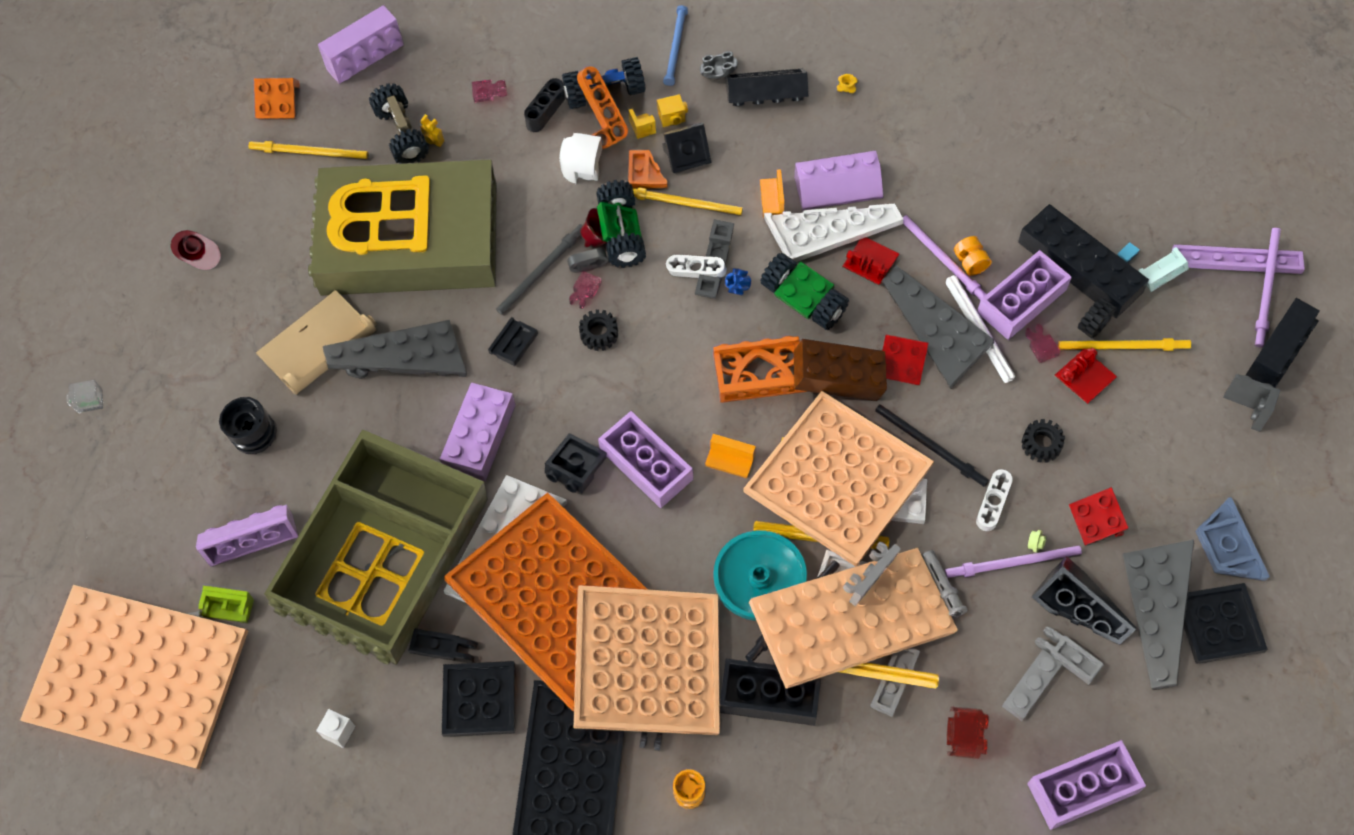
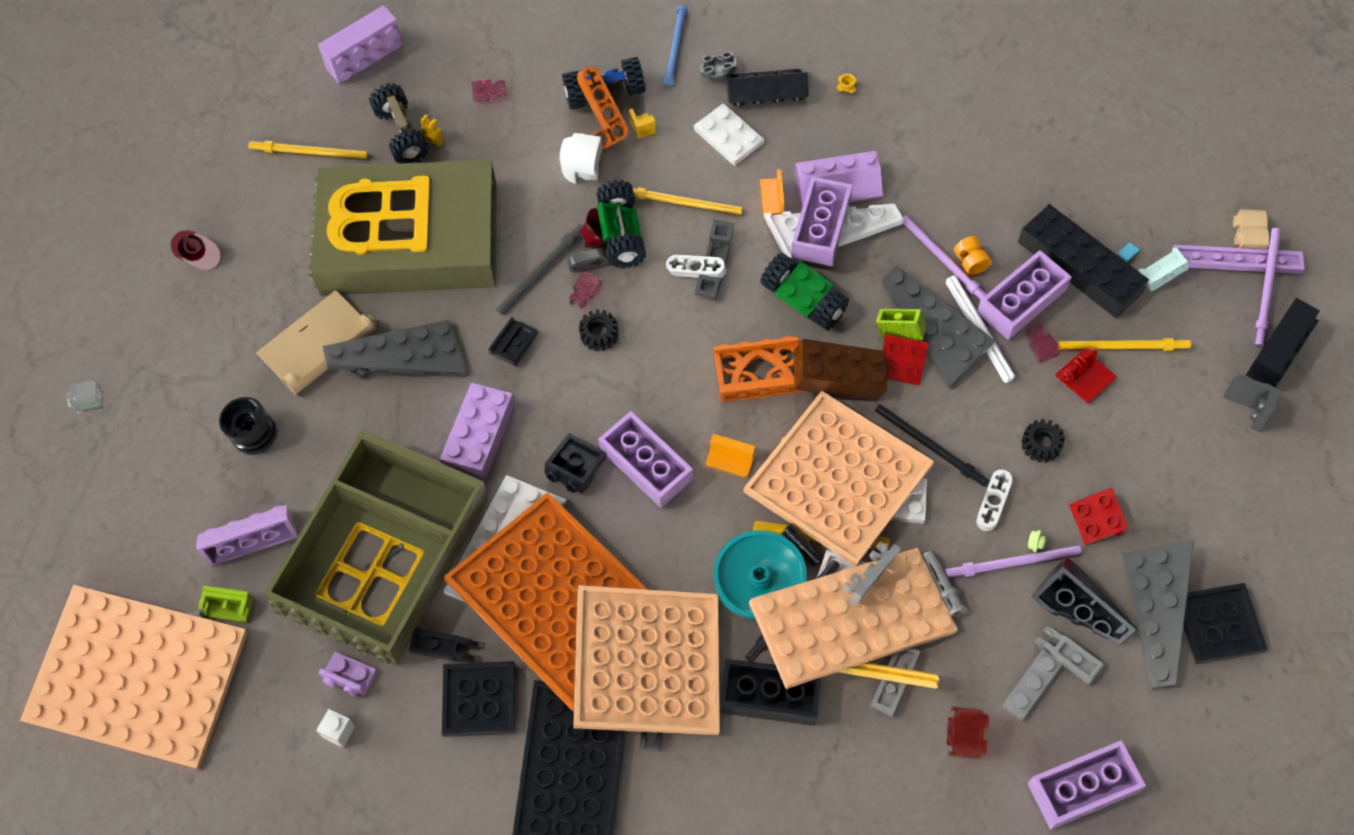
(275, 97): orange bracket -> none
(348, 674): none -> lavender bracket
(544, 105): black beam -> none
(644, 171): orange wing -> none
(672, 110): yellow brick -> none
(687, 147): black bracket -> none
(689, 789): light orange wheel -> none
(728, 134): none -> white plate
(738, 281): blue gear -> none
(803, 544): none -> black pin
(821, 221): none -> lavender brick
(870, 260): red hinge -> none
(901, 323): none -> lime brick
(1096, 317): black tyre -> none
(1230, 544): sand blue wing -> none
(1251, 229): none -> tan brick

